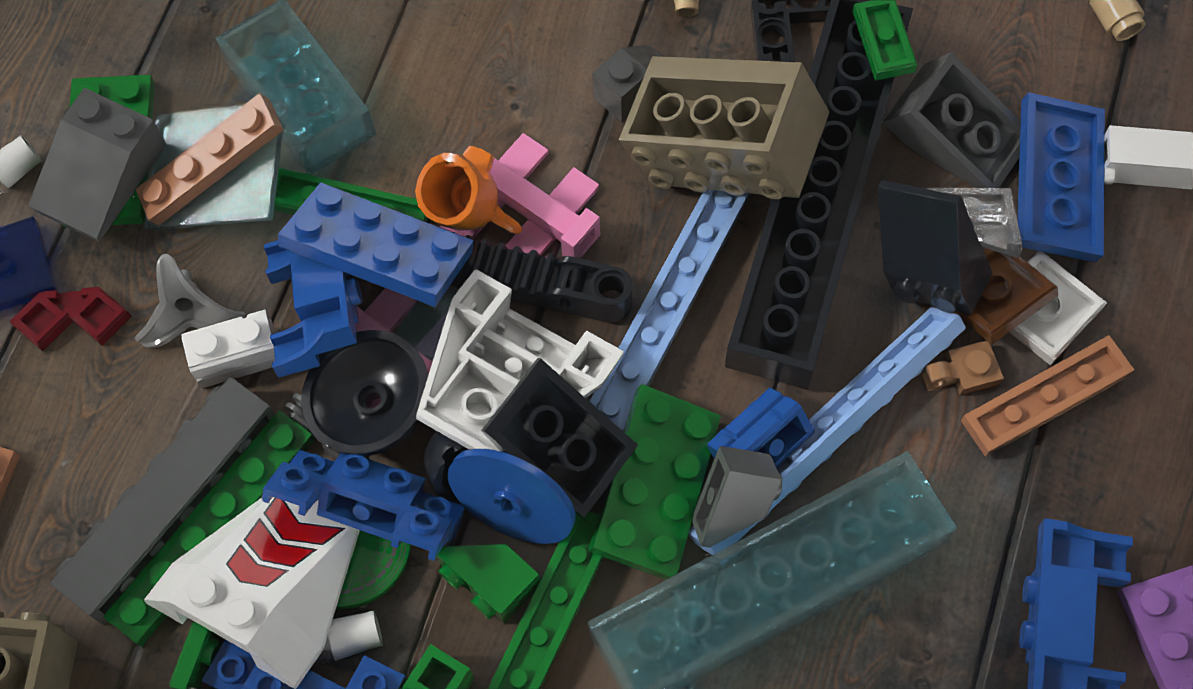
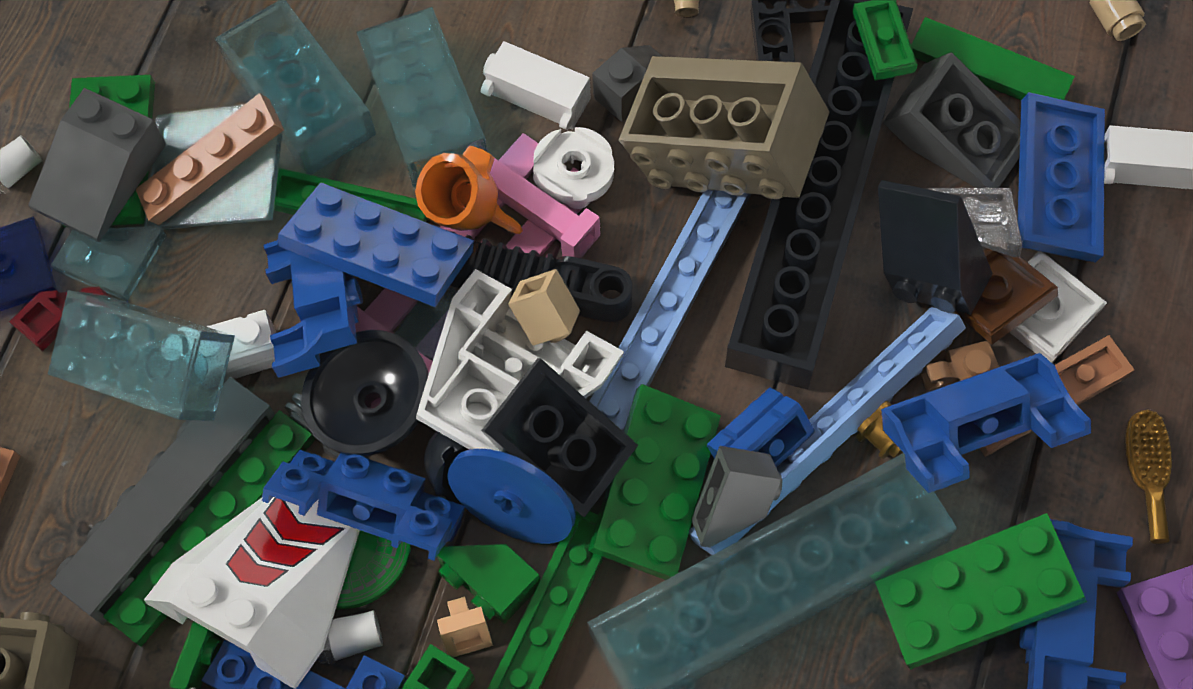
(112, 263): none -> clear light blue wing
(141, 356): none -> clear light blue brick
(179, 306): light grey piece -> none
(420, 89): none -> clear light blue brick
(464, 629): none -> light nougat tile
(536, 85): none -> white brick
(544, 308): none -> tan brick
(570, 187): none -> white plate
(873, 430): none -> pearl gold brick
(978, 412): none -> blue bracket
(979, 591): none -> green plate
(990, 63): none -> green tile
(1150, 466): none -> pearl gold piece

